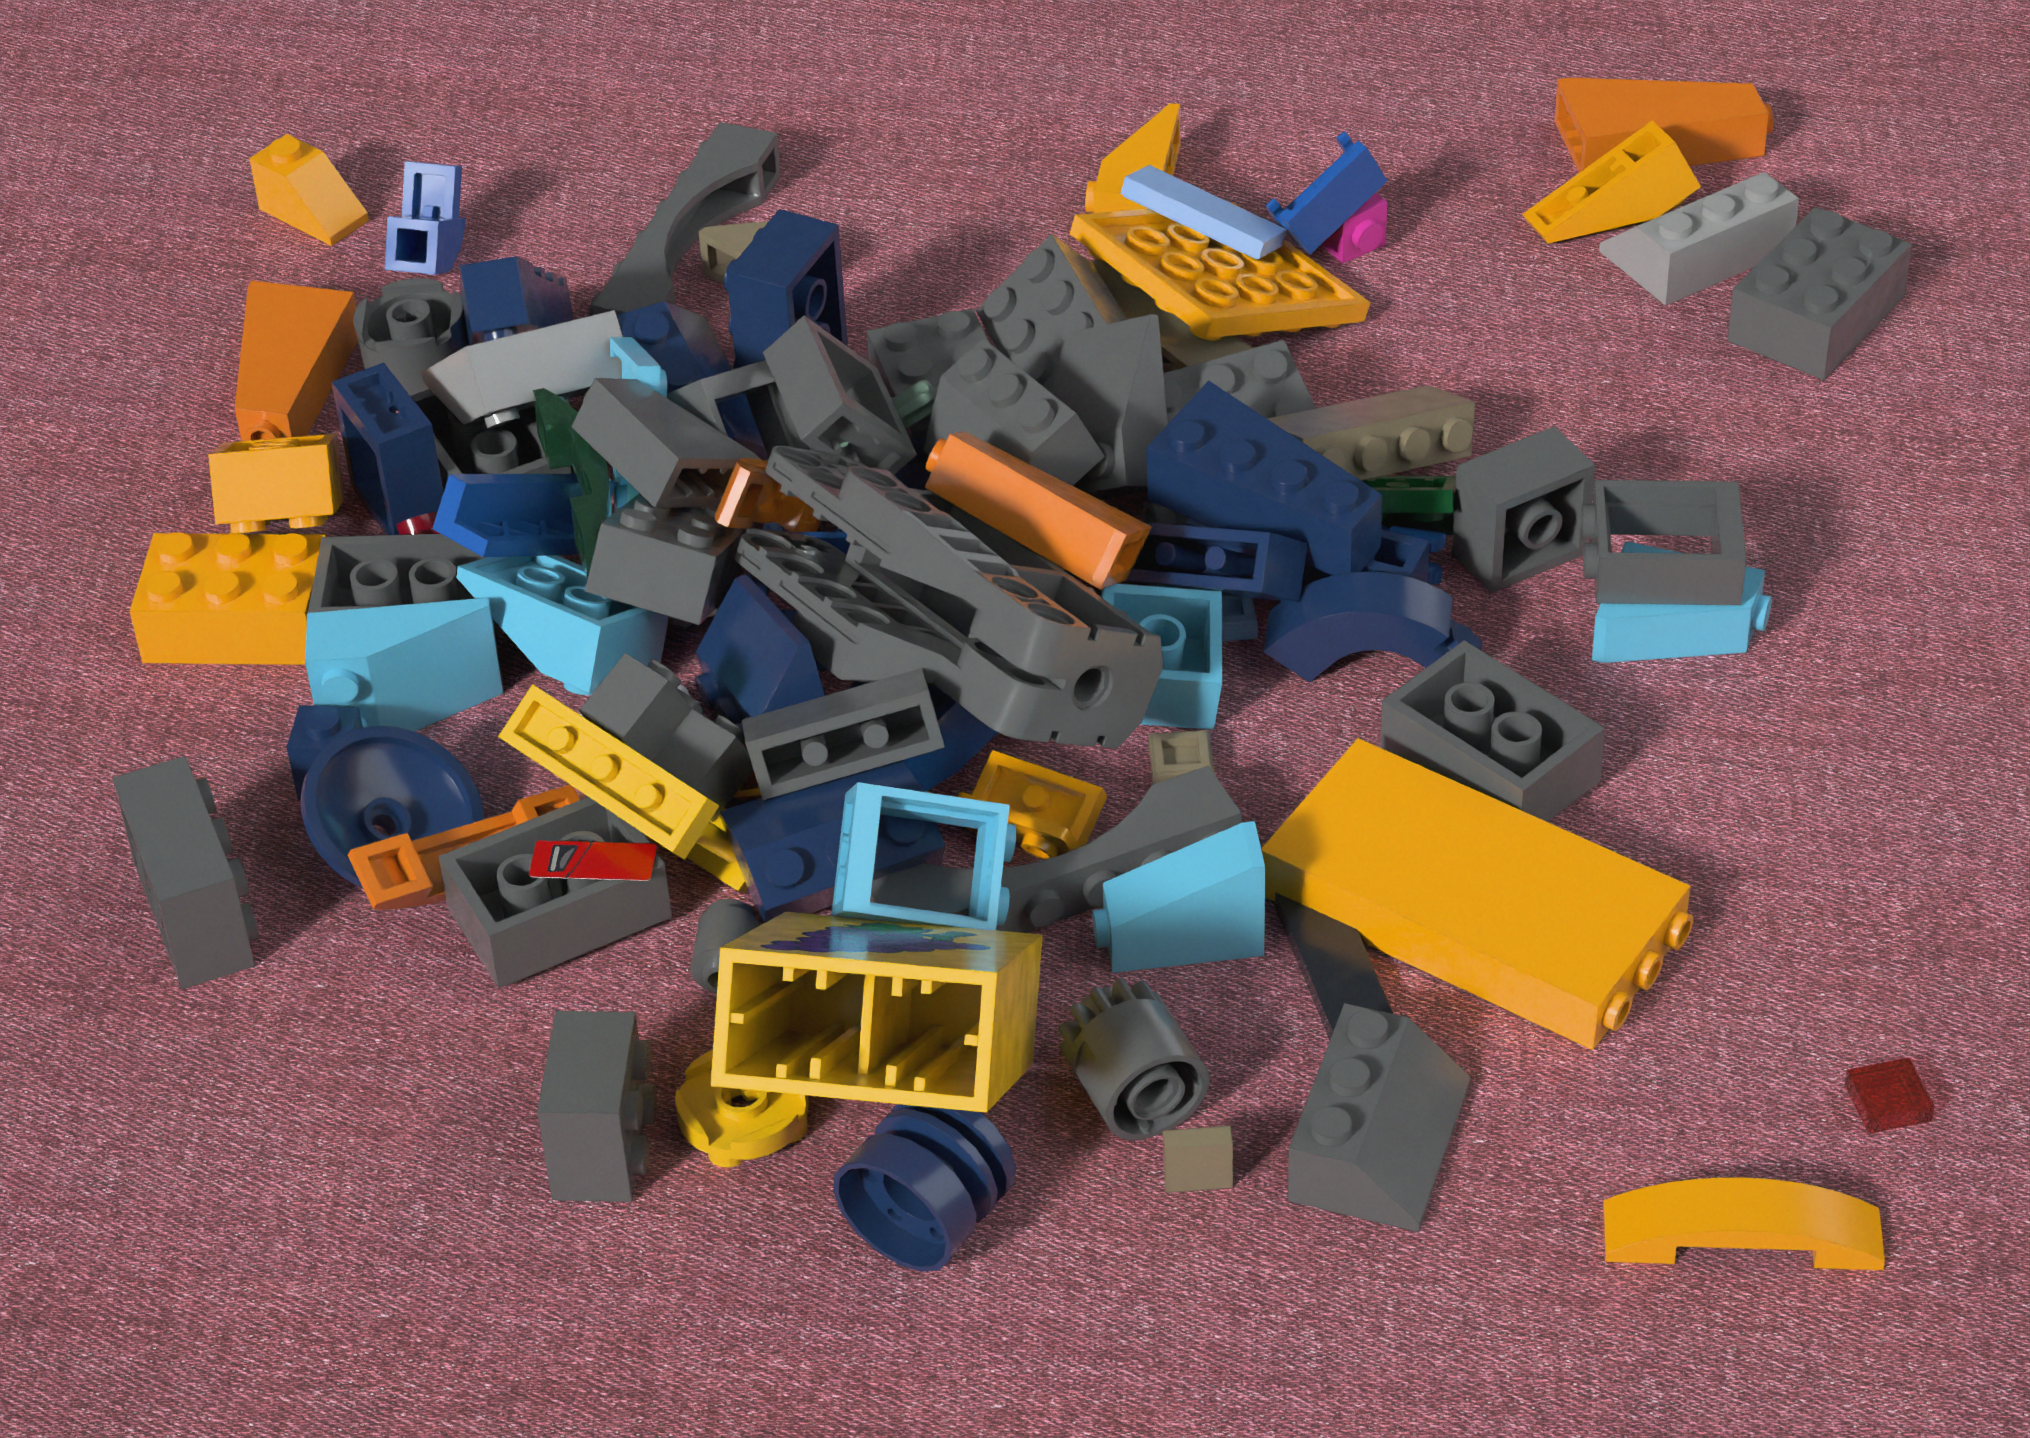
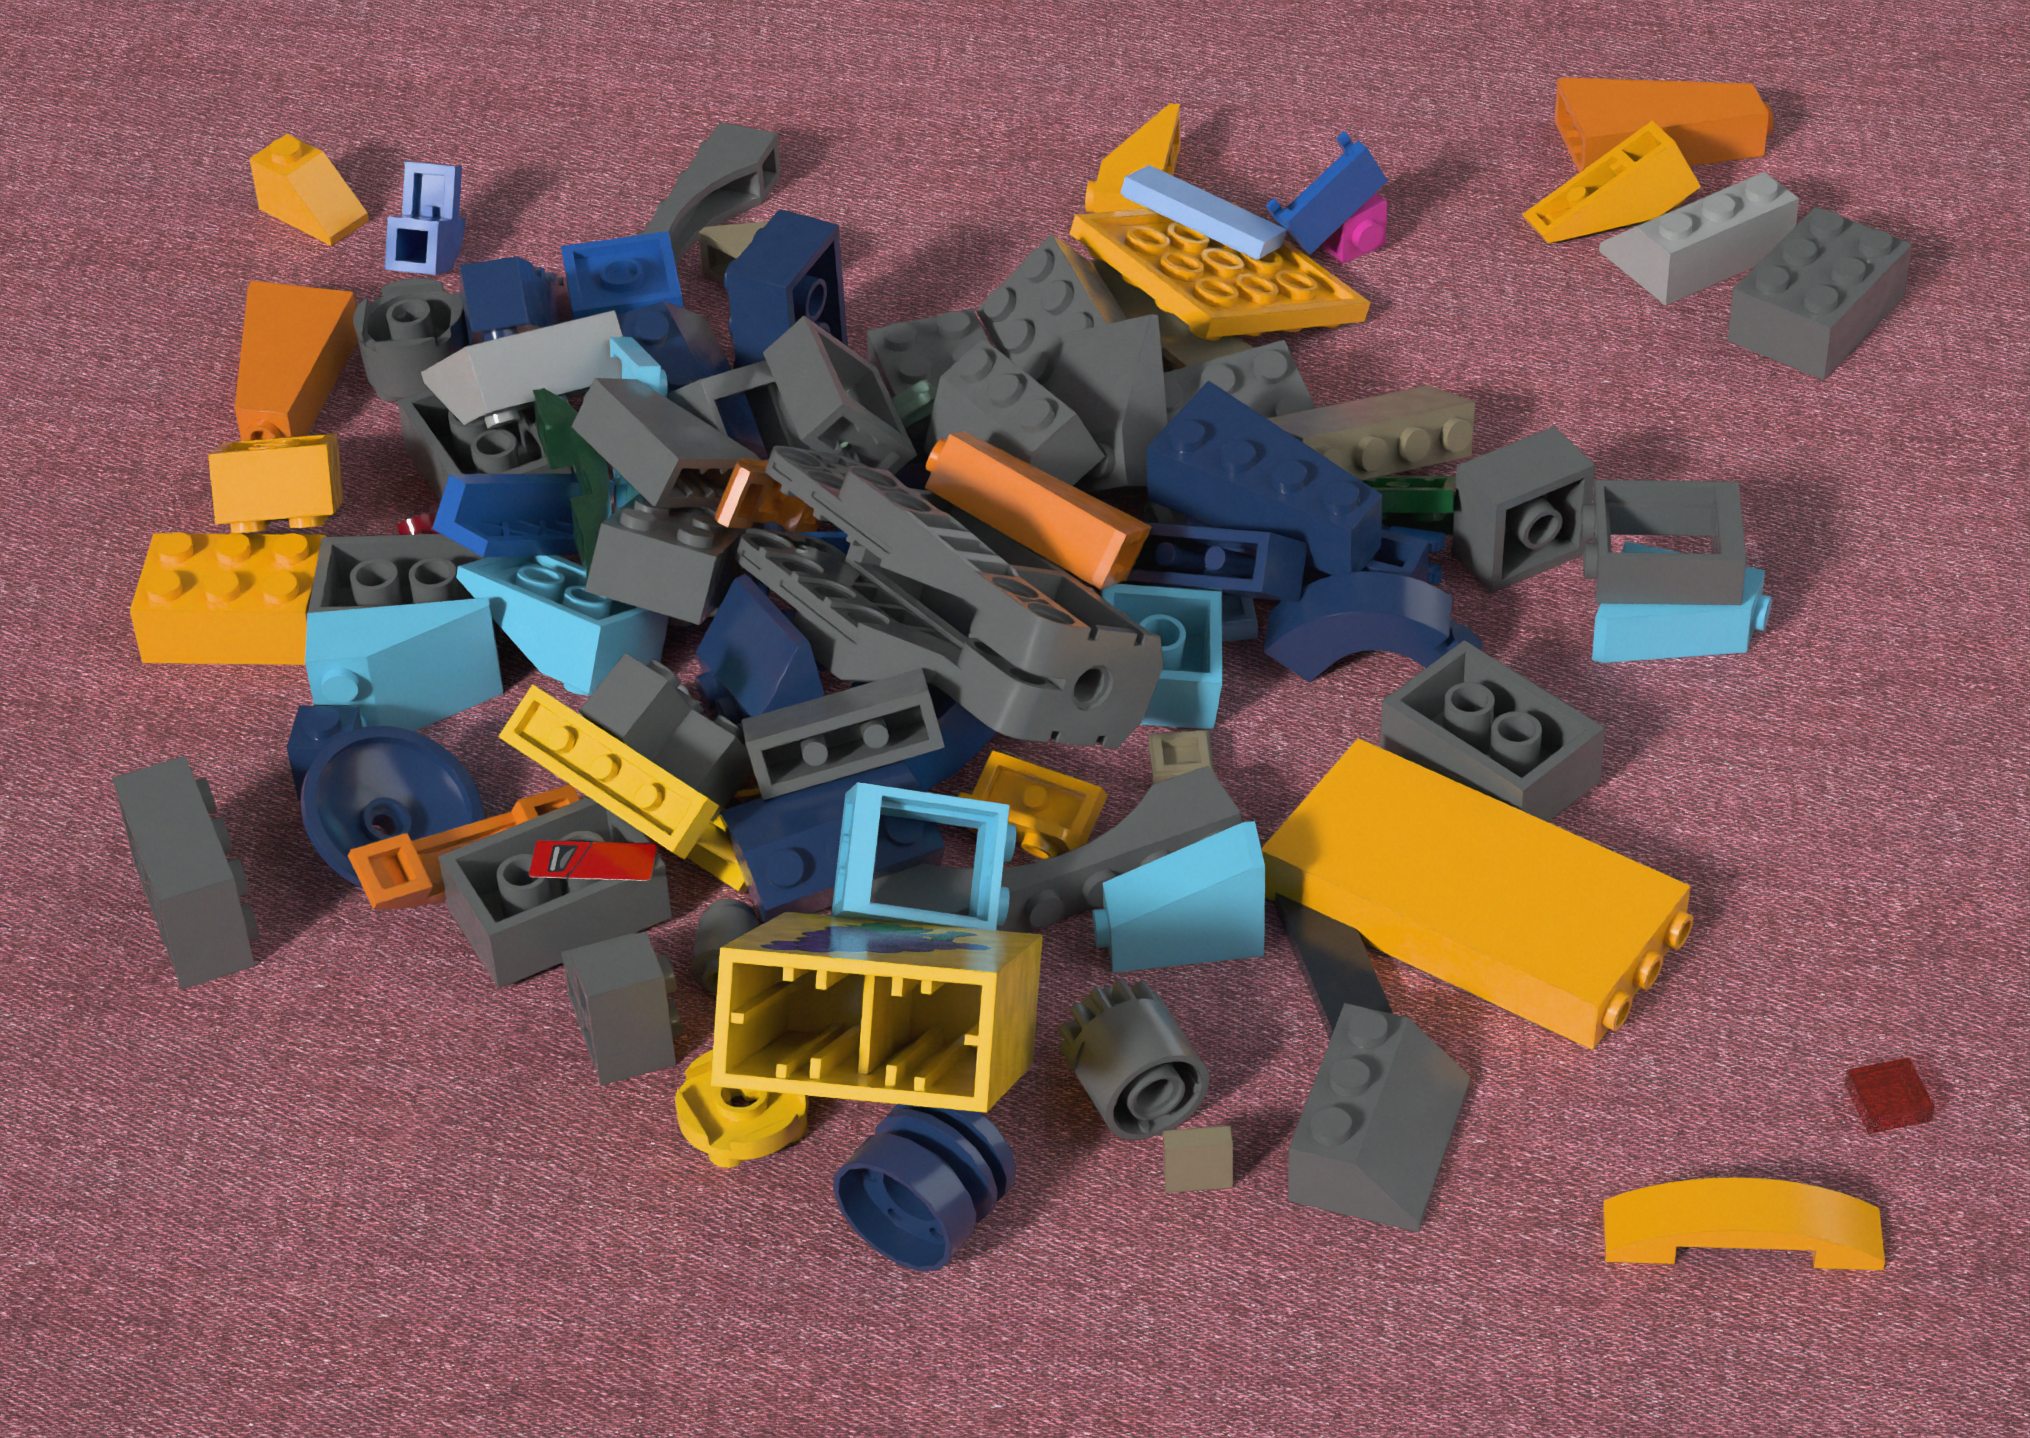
(387, 452): dark blue window -> none
(596, 1106): dark grey brick -> none
(621, 274): none -> blue plate
(623, 1005): none -> dark grey brick

